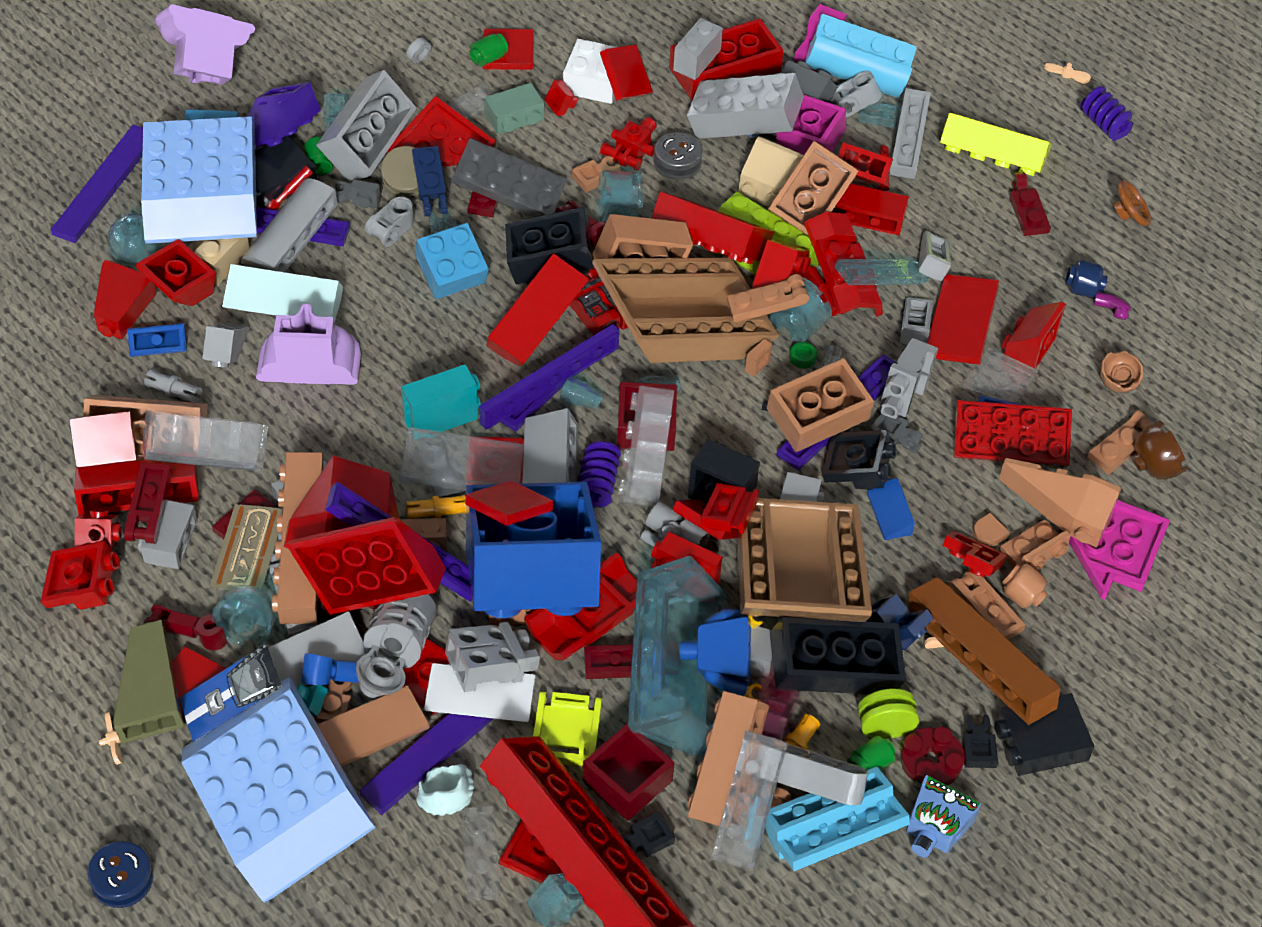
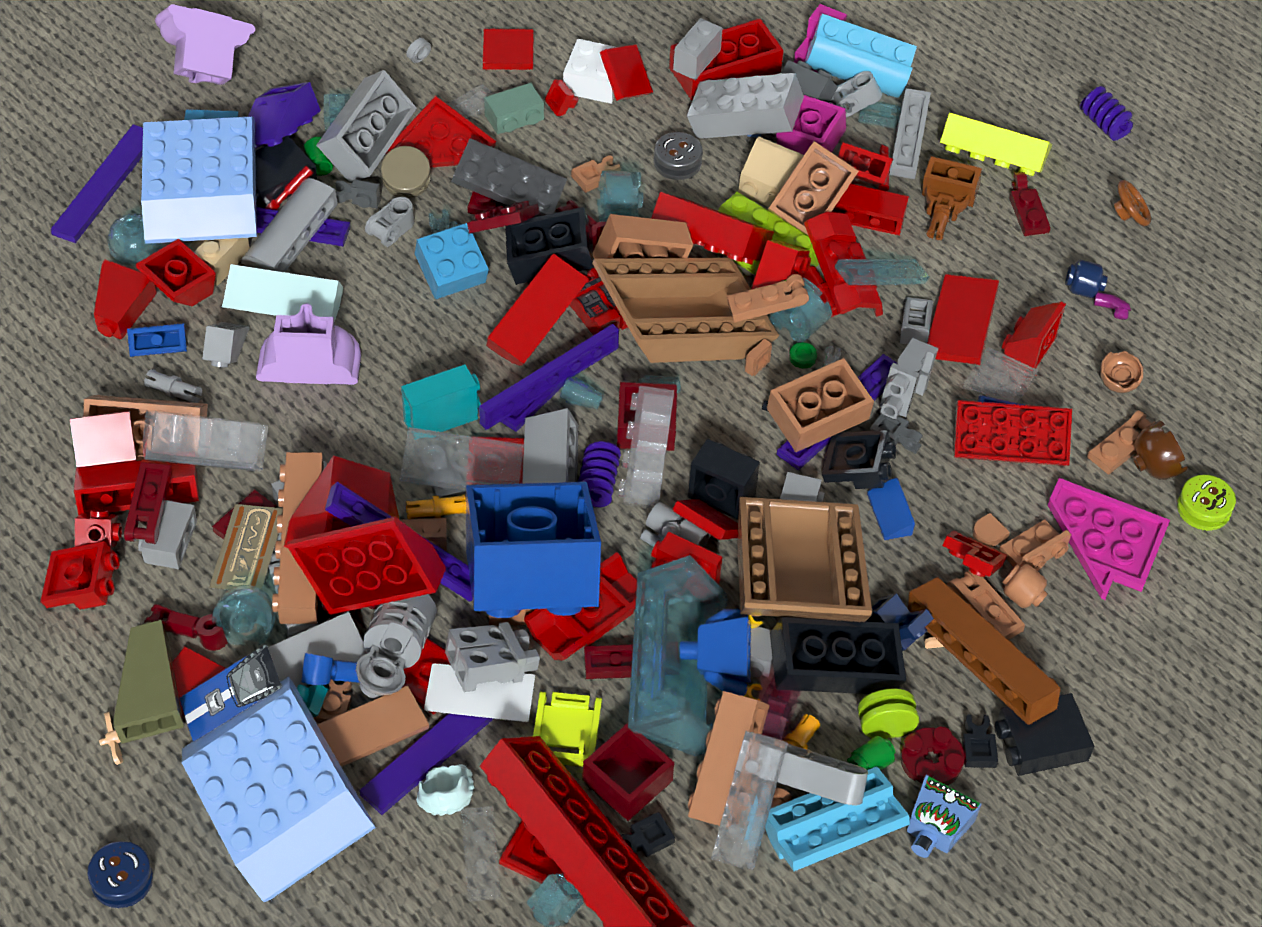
(429, 178): dark blue hinge -> none
(488, 49): green brick -> none
(501, 216): none -> dark red plate
(509, 502): red tile -> none
(631, 143): red piece -> none
(729, 508): red plate -> none
(934, 256): light grey slope -> none
(948, 188): none -> dark orange brick
(1068, 72): light nougat piece -> none
(1068, 501): nougat wedge -> none
(1206, 502): none -> lime head

